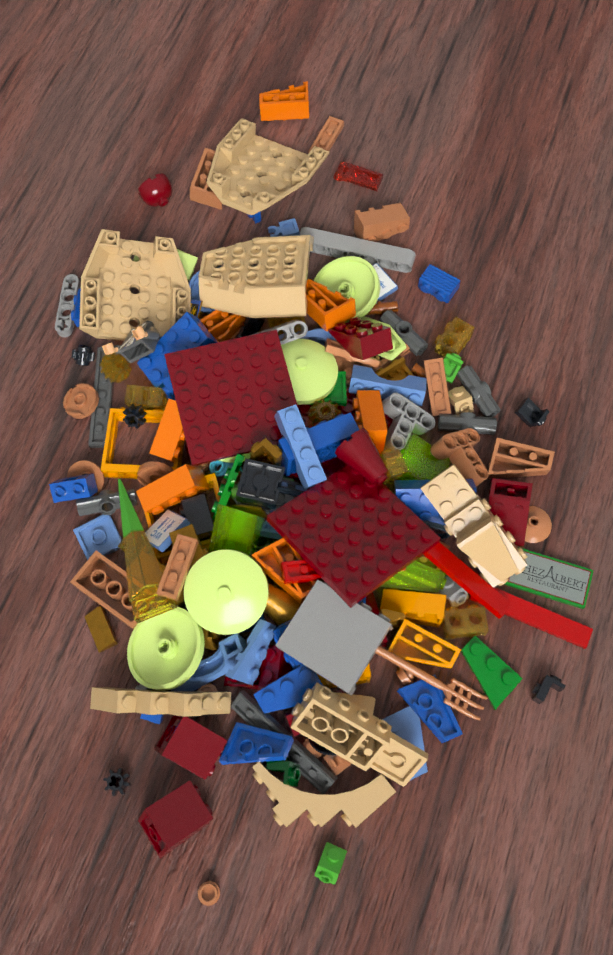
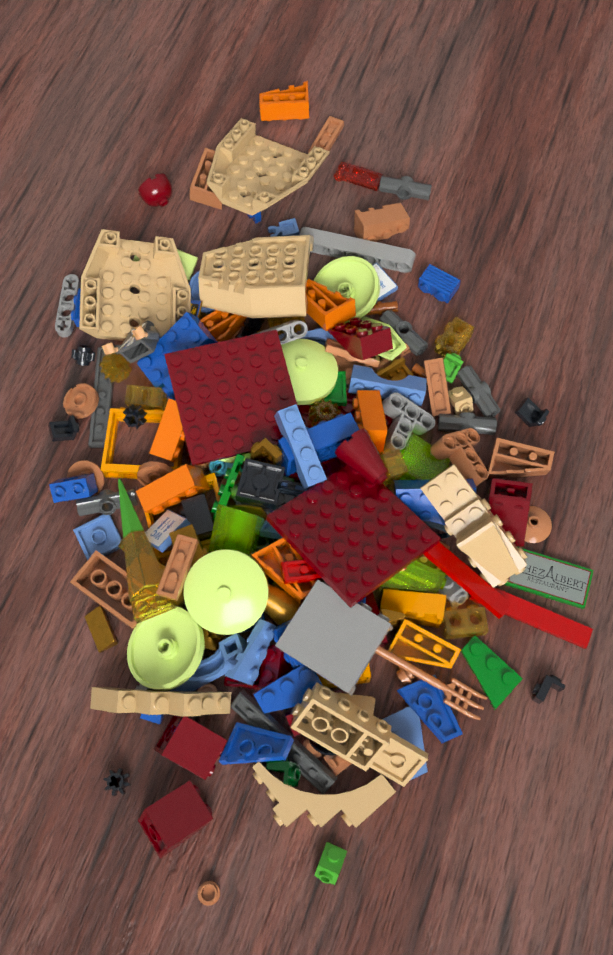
(63, 429): none -> black bracket
(405, 188): none -> dark grey piece

